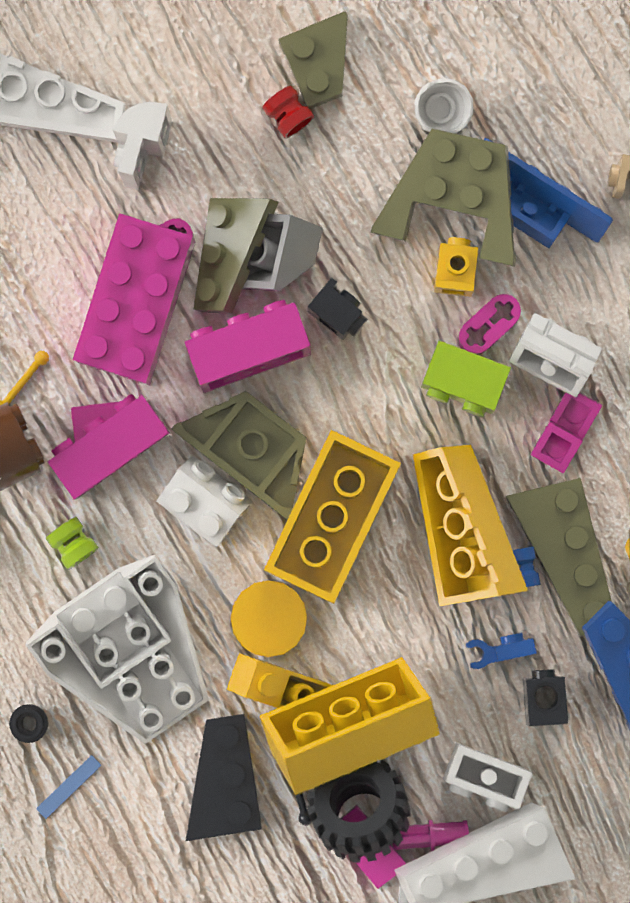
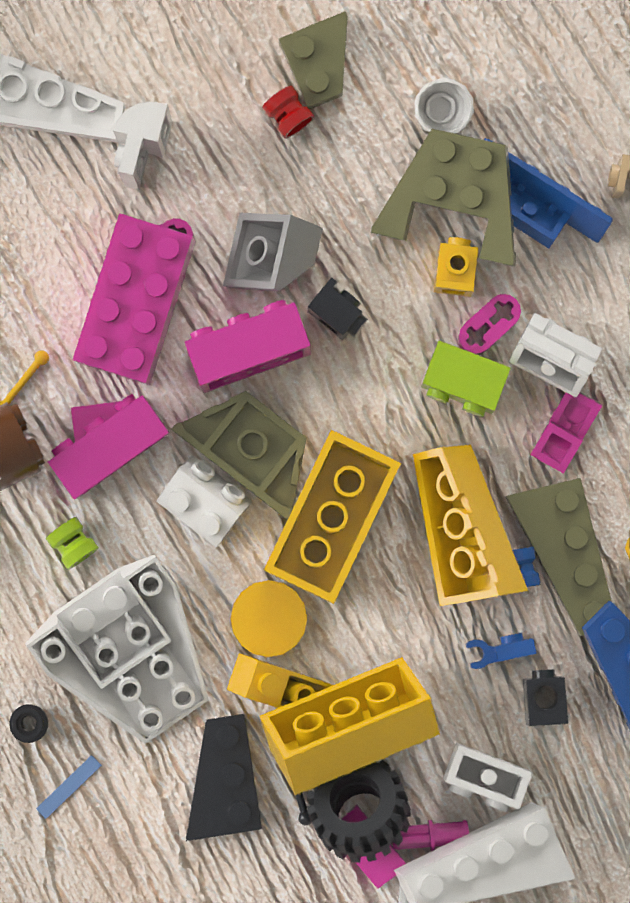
(228, 243): olive wing -> none

